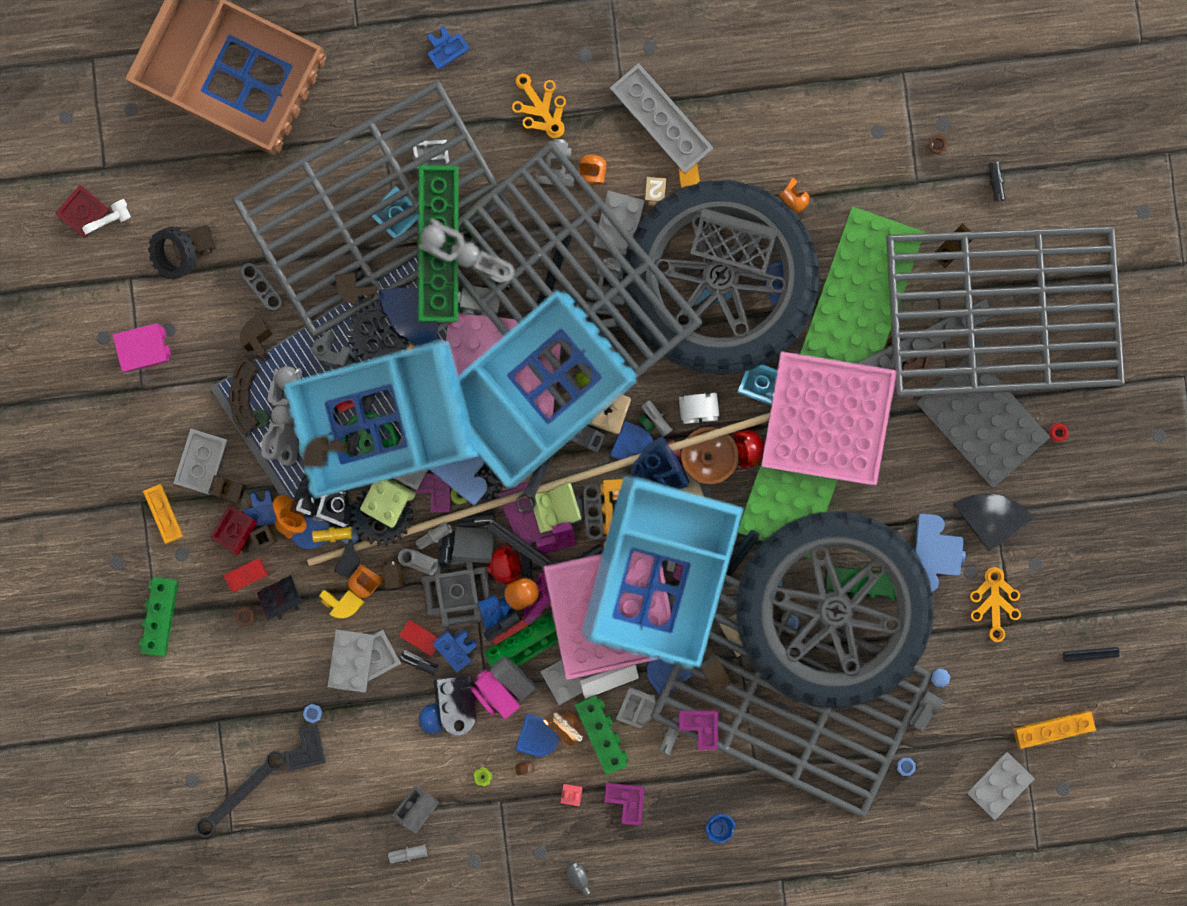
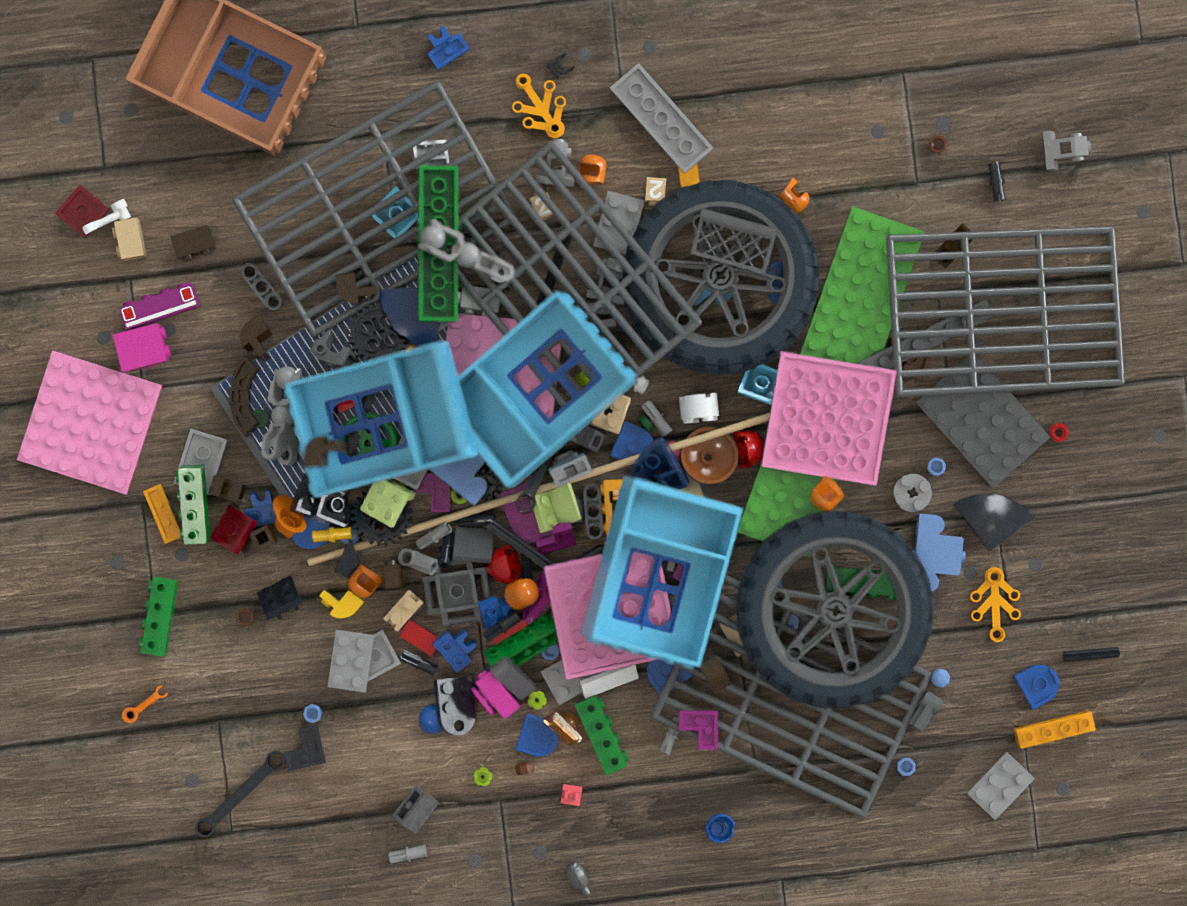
(89, 422): none -> bright pink plate
(129, 239): none -> tan brick
(139, 708): none -> orange brick
(158, 256): black tyre -> none
(159, 307): none -> magenta brick
(194, 504): none -> brick
(246, 575): red brick -> none
(403, 610): none -> tan brick
(537, 705): none -> lime plate
(539, 206): none -> tan brick
(551, 653): none -> medium blue tile
(556, 75): none -> black piece
(569, 467): none -> light grey tile
(631, 798): magenta plate -> none
(636, 708): light grey slope -> none
(641, 385): none -> white plate
(742, 551): black axle -> none
(826, 495): none -> orange helmet
(921, 486): none -> light grey plate
(936, 466): none -> medium blue tile
(1038, 684): none -> blue tile
(1079, 146): none -> light grey tile

